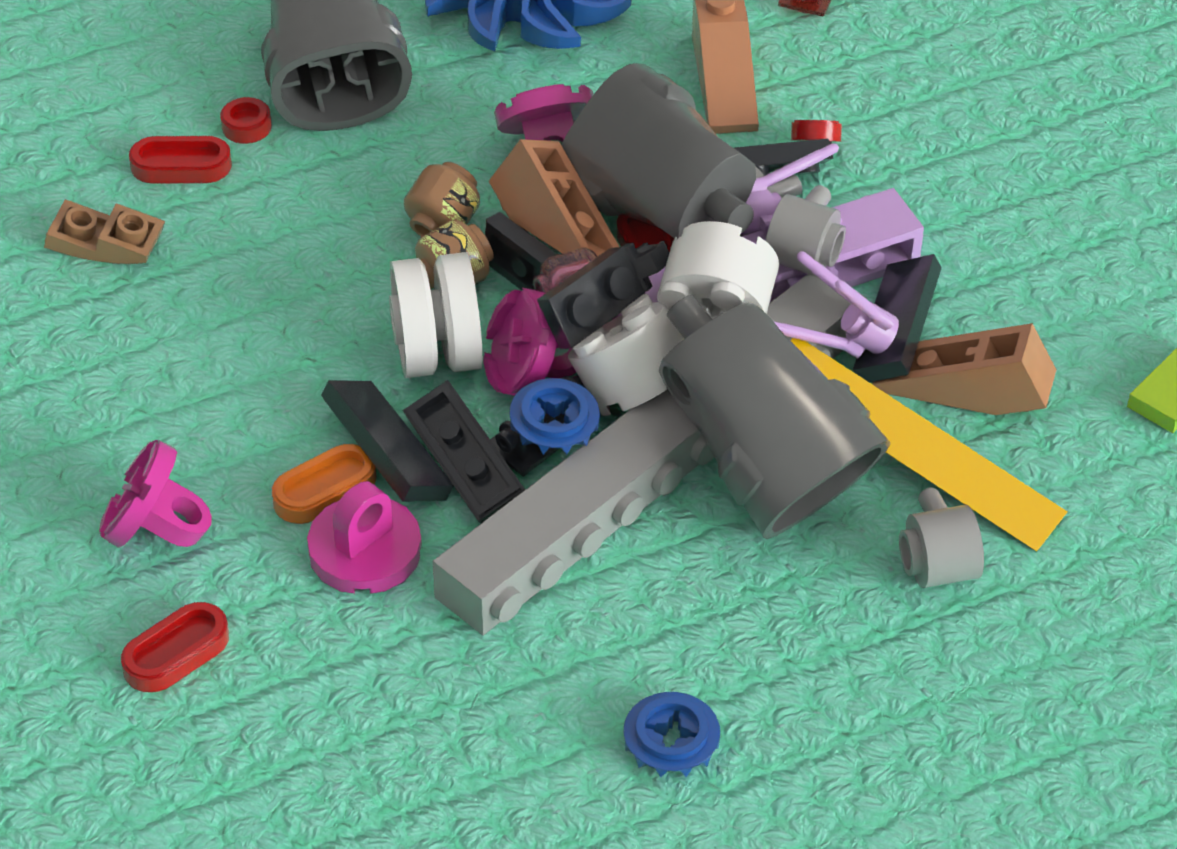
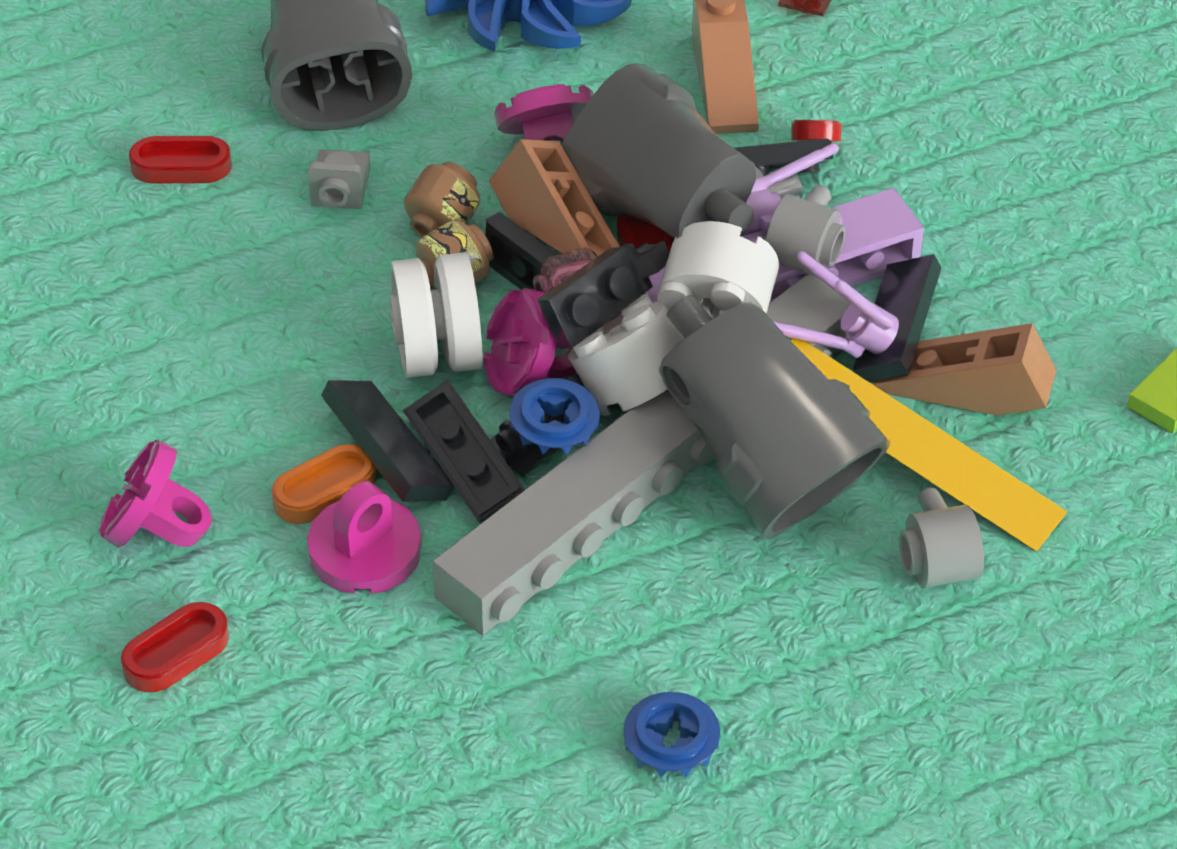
(115, 238): medium nougat slope -> none
(246, 120): red tile -> none
(339, 178): none -> light grey bracket

